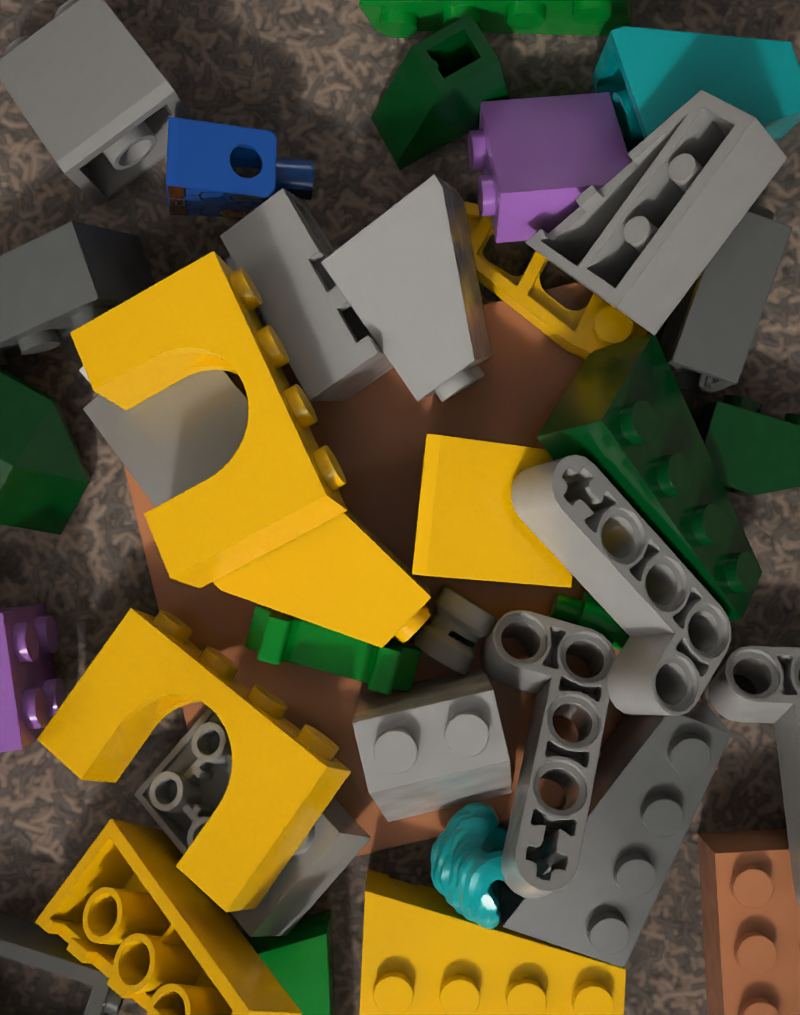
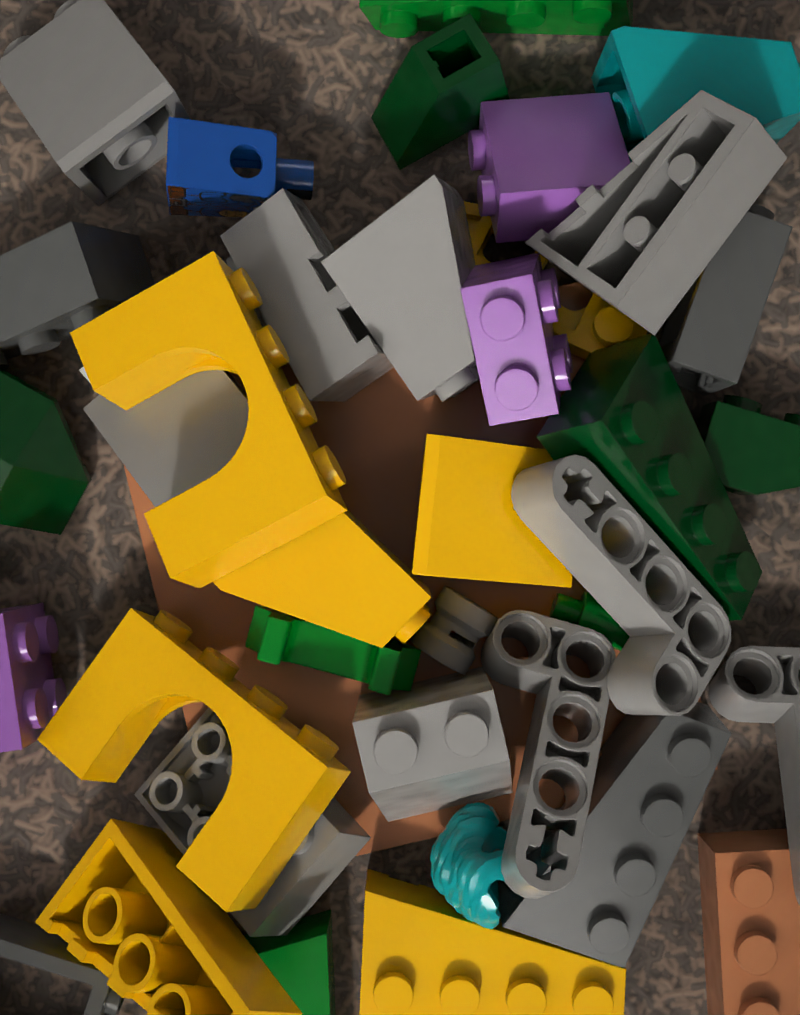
(513, 338): none -> medium lavender brick

